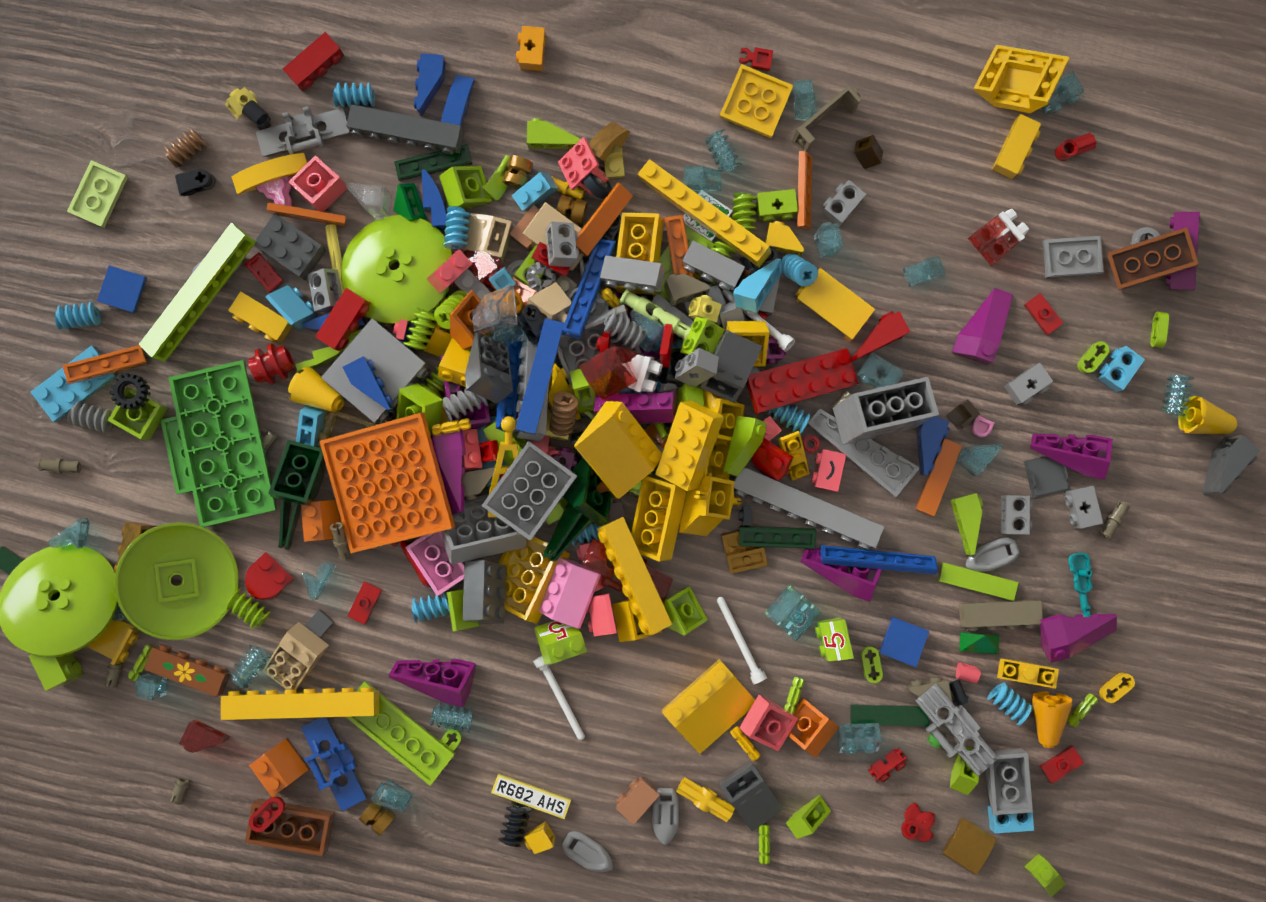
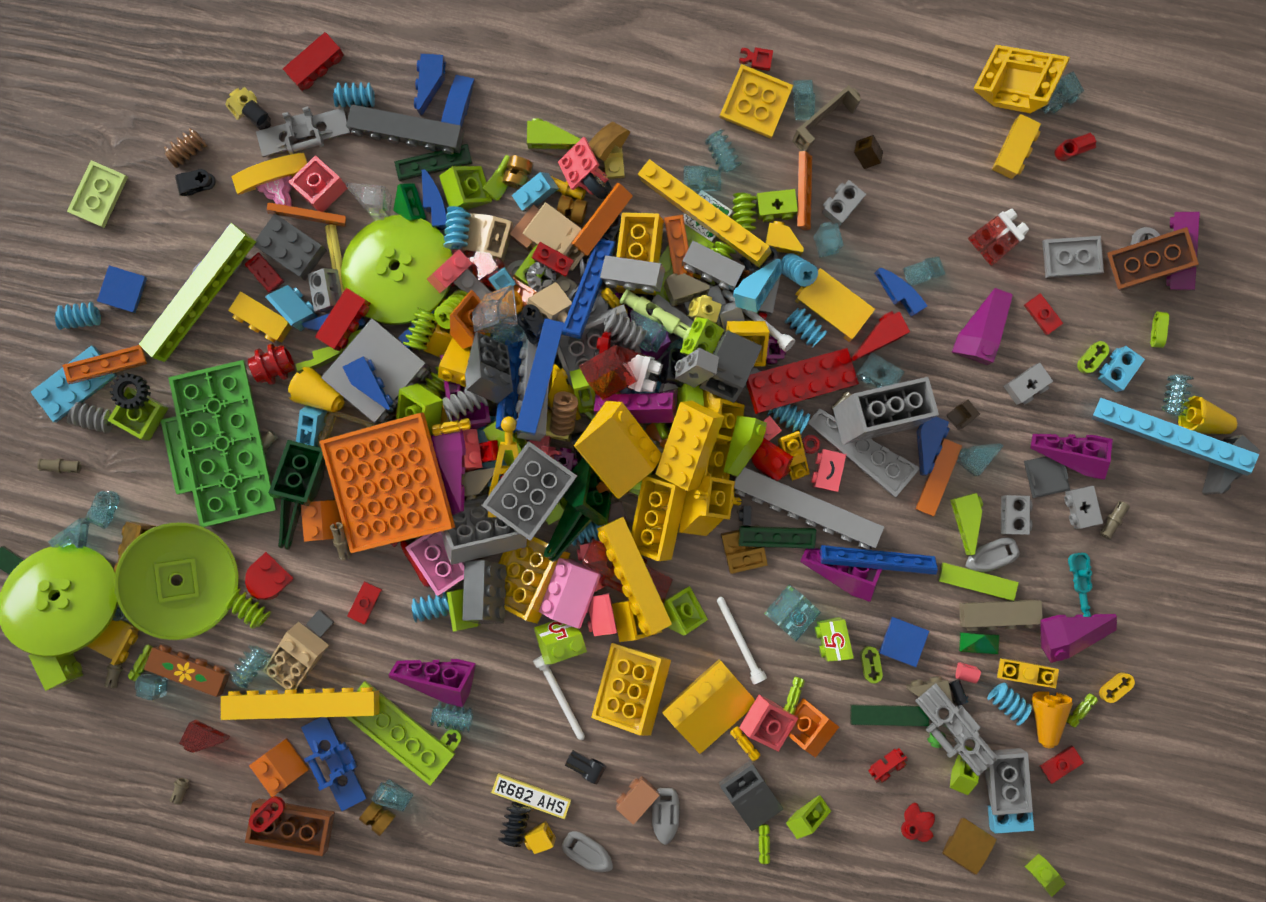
(103, 509): none -> clear light blue piece
(316, 584): clear light blue slope -> none
(400, 329): coral plate -> none
(531, 59): light orange brick -> none
(557, 244): light grey brick -> none
(589, 768): none -> black piece
(631, 689): none -> yellow slope
(666, 345): red tile -> none
(705, 799): yellow piece -> none
(806, 327): none -> medium azure piece
(859, 738): clear light blue brick -> none
(899, 290): none -> blue slope
(981, 427): bright pink tile -> none
(1175, 437): none -> medium azure brick

